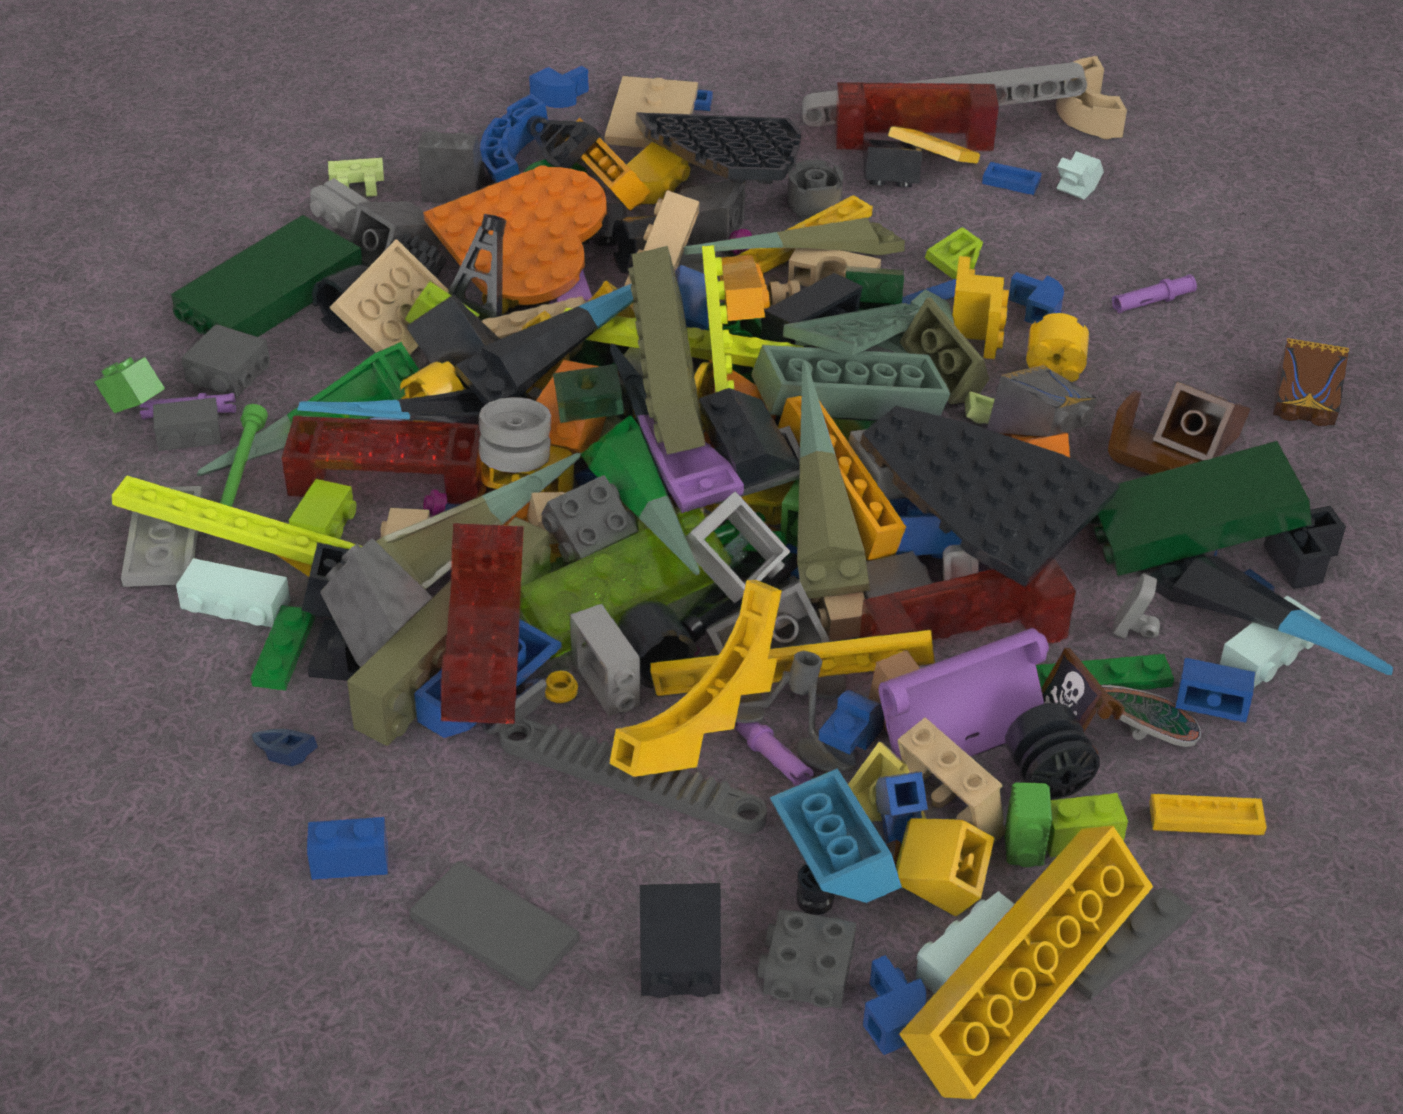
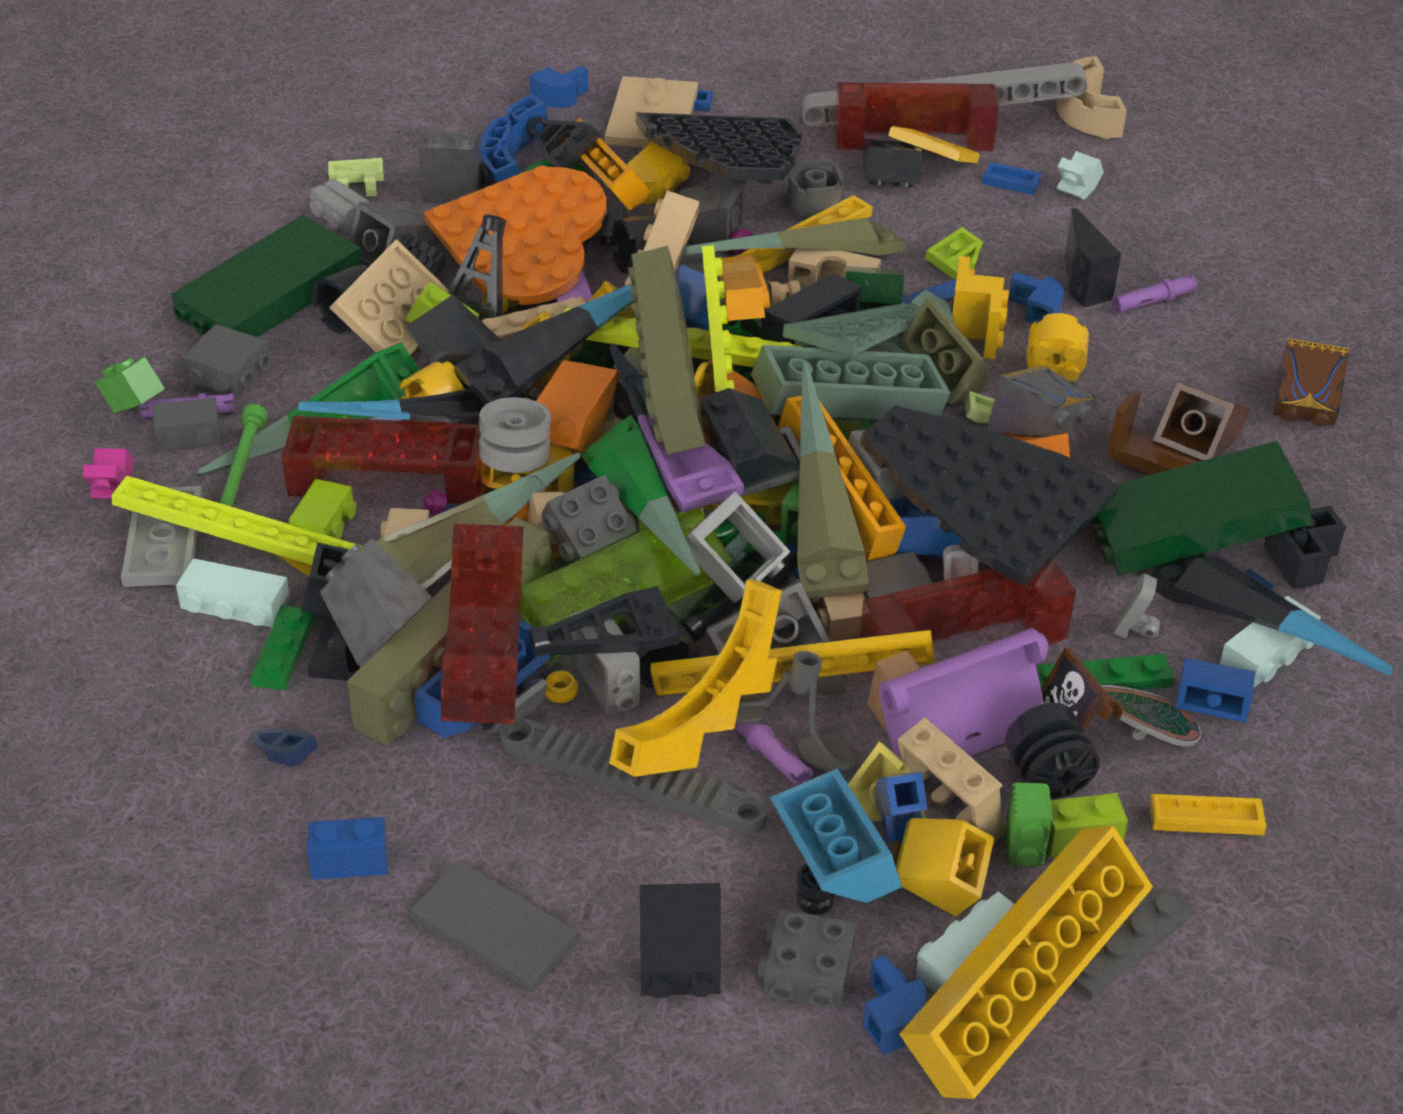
(108, 471): none -> dark pink brick
(588, 393): clear green brick -> none
(648, 613): none -> black plate
(853, 723): blue brick -> none
(1090, 262): none -> black slope

